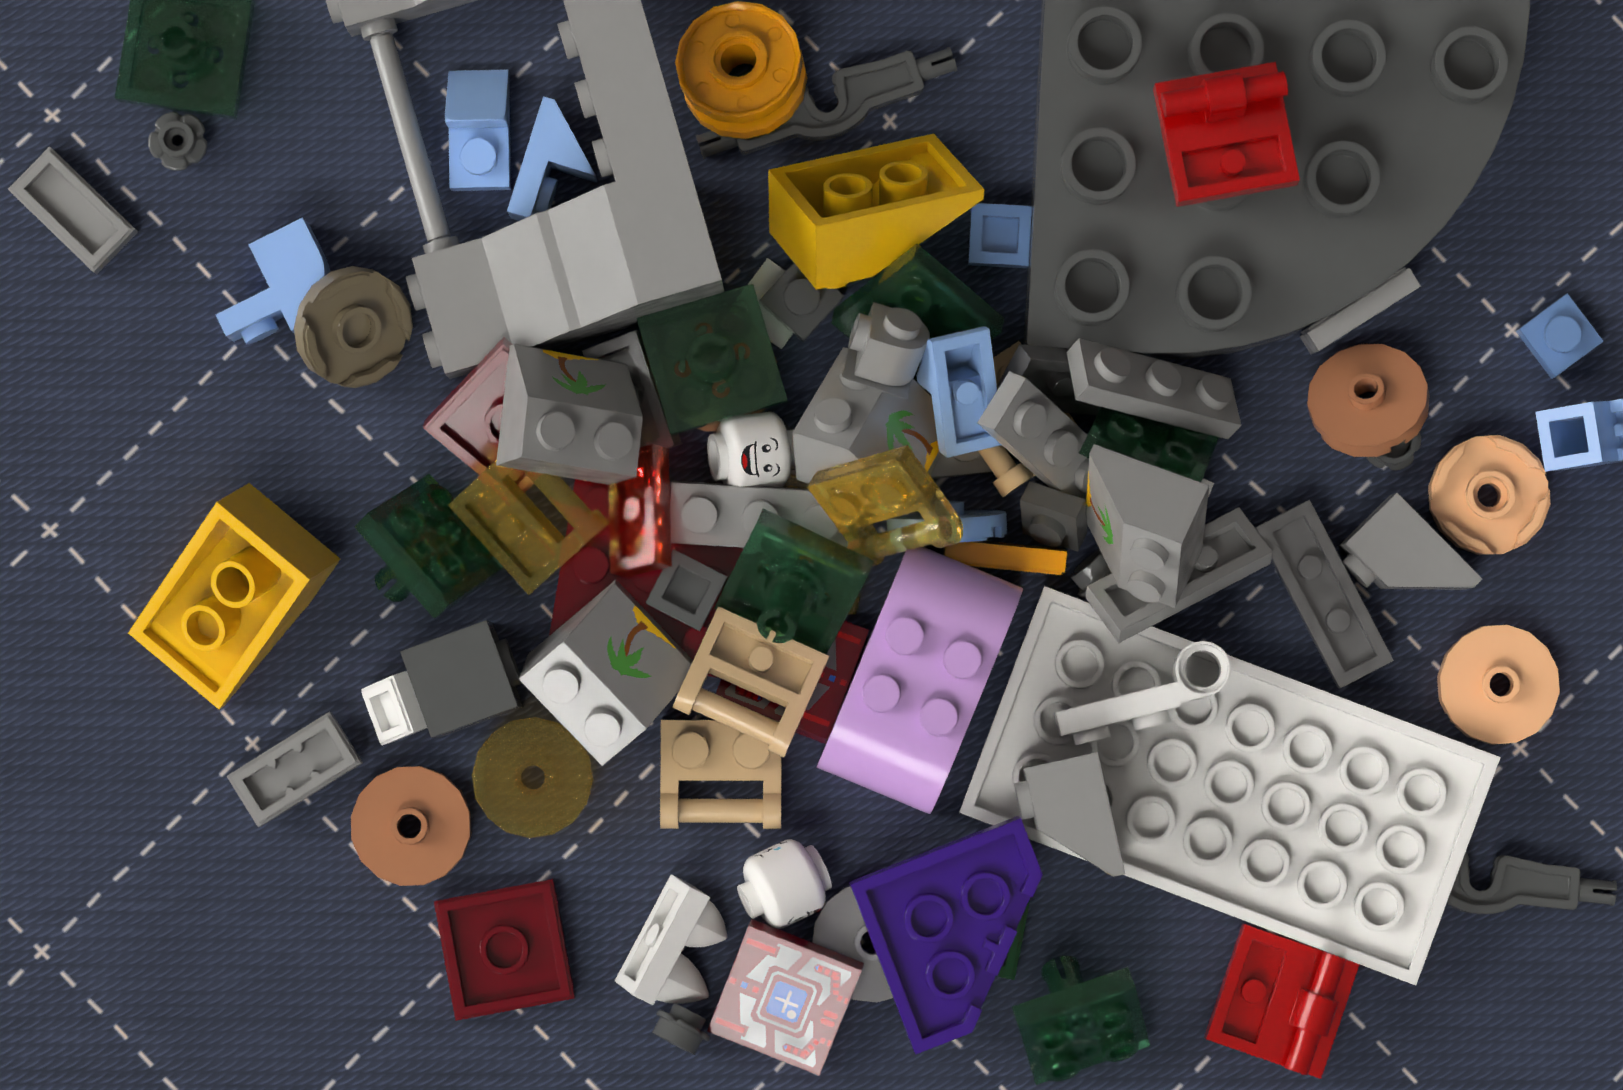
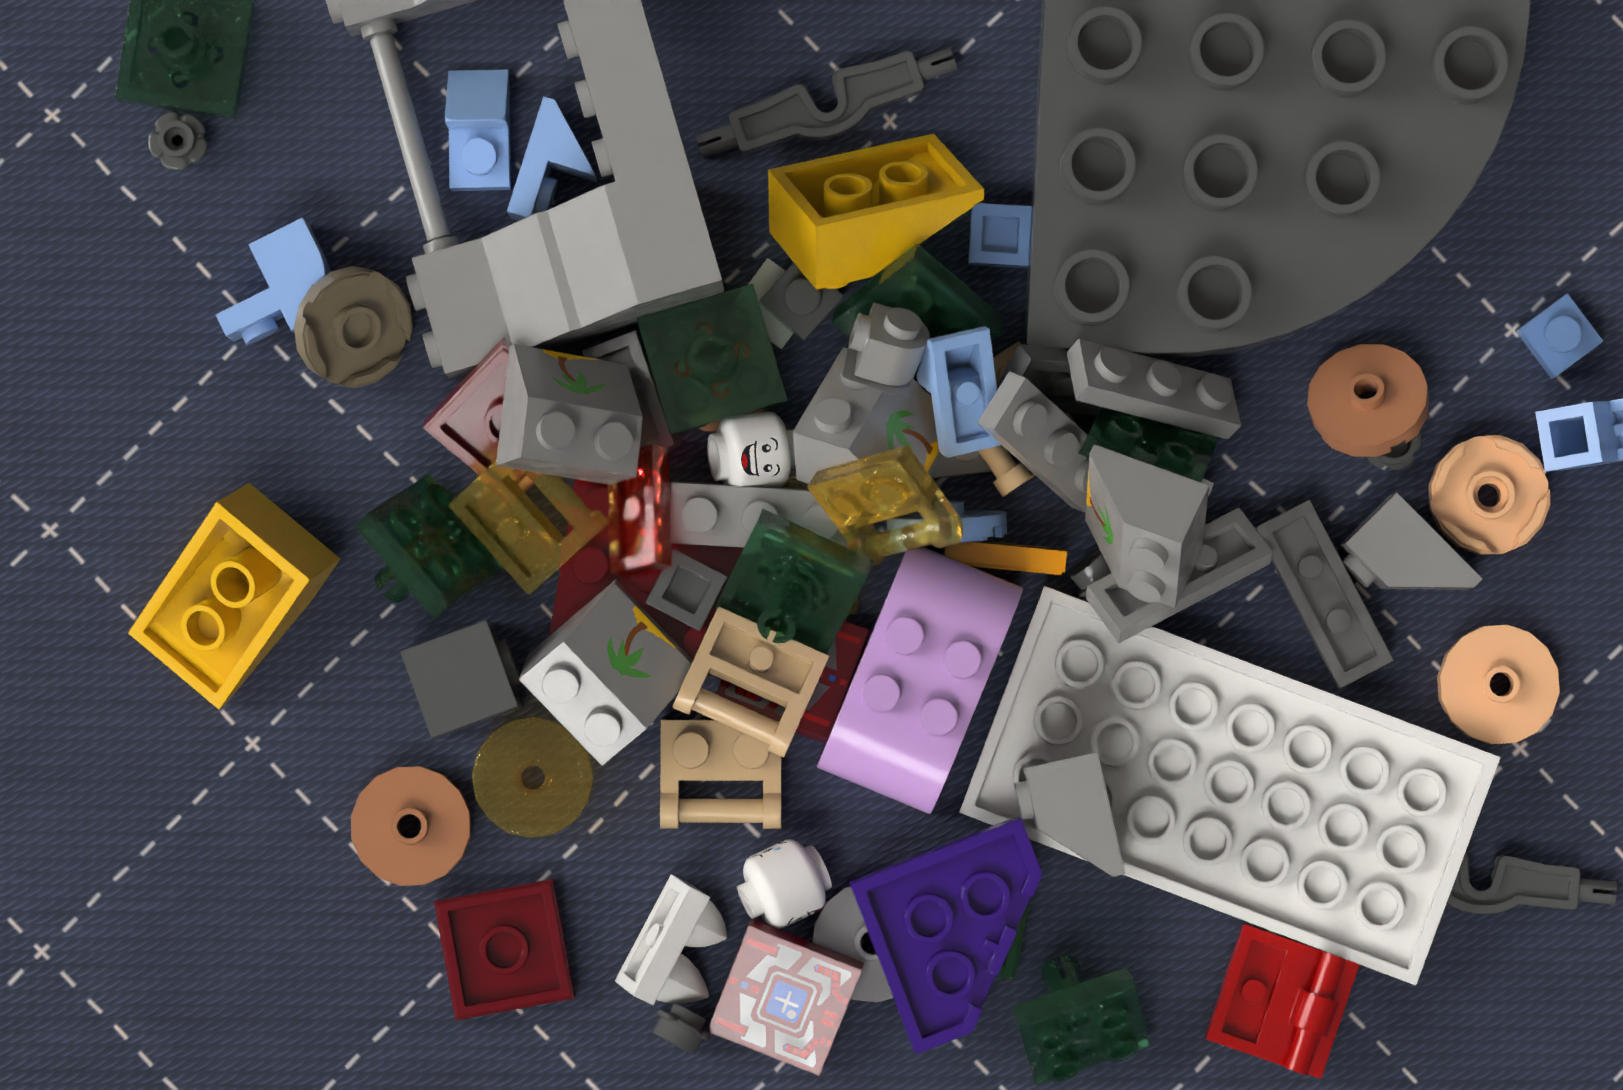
(73, 210): light grey tile -> none
(294, 769): light grey plate -> none
(393, 708): white tile -> none
(738, 36): light orange wheel -> none
(1053, 517): dark grey plate -> none
(1144, 707): white plate -> none
(1226, 133): red plate -> none
(1335, 326): light grey tile -> none

